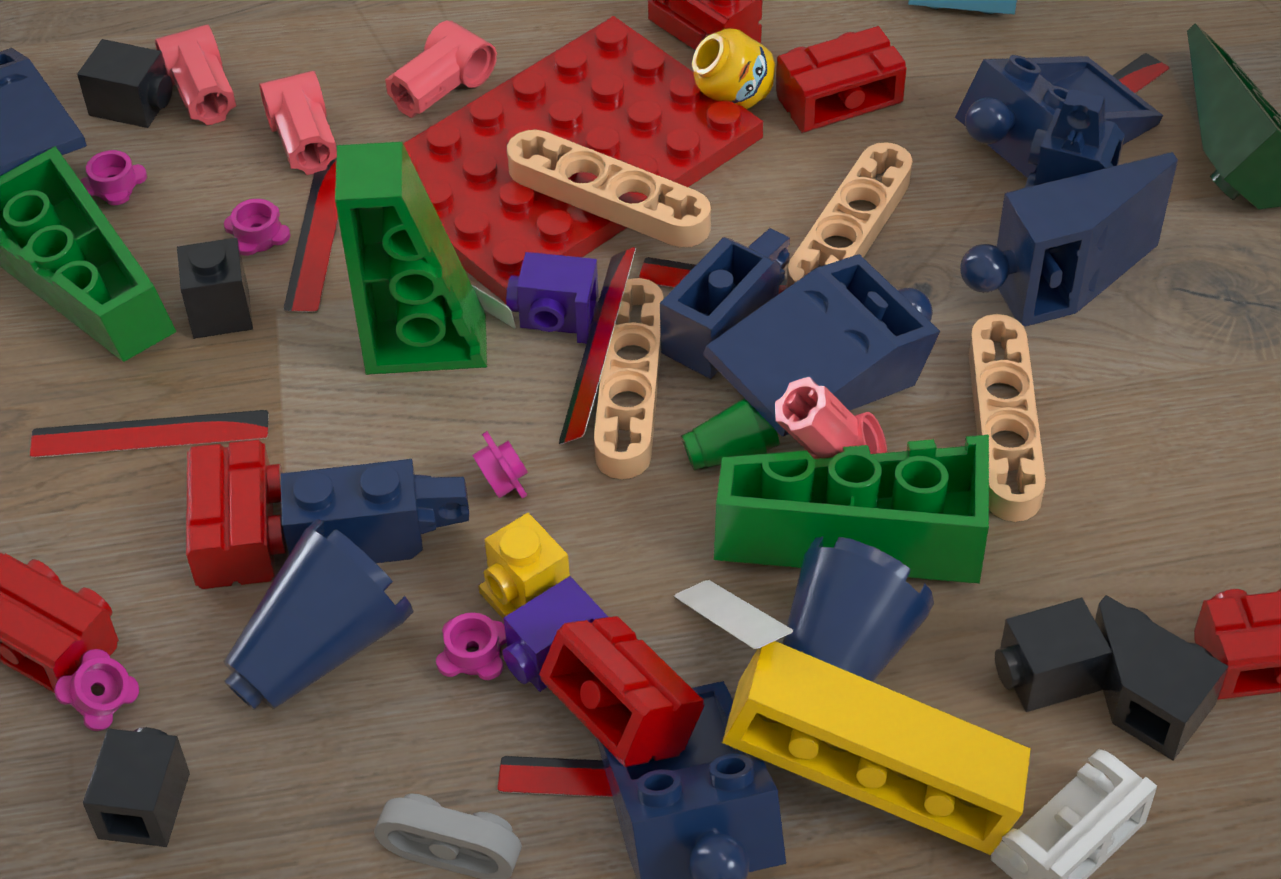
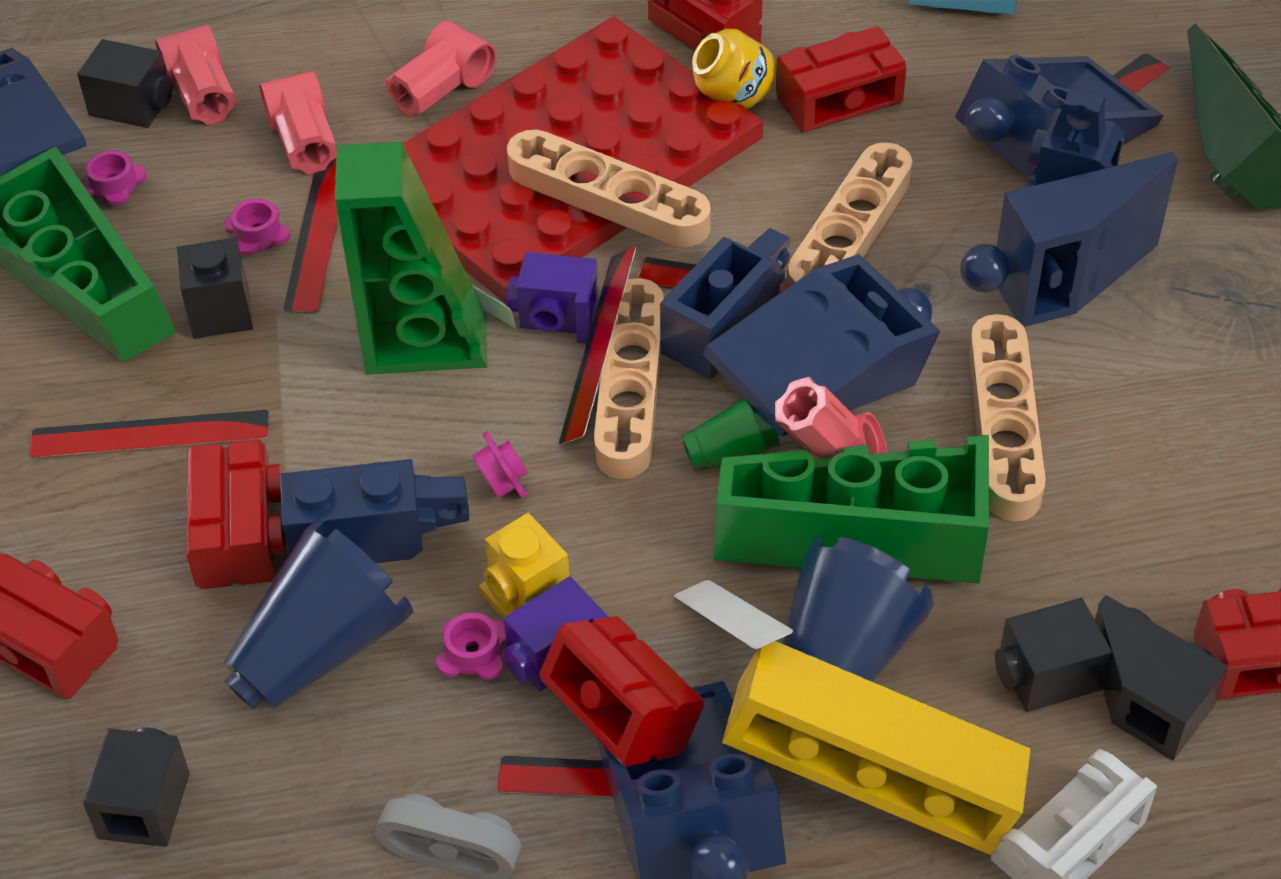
(111, 676): dark pink plate -> none

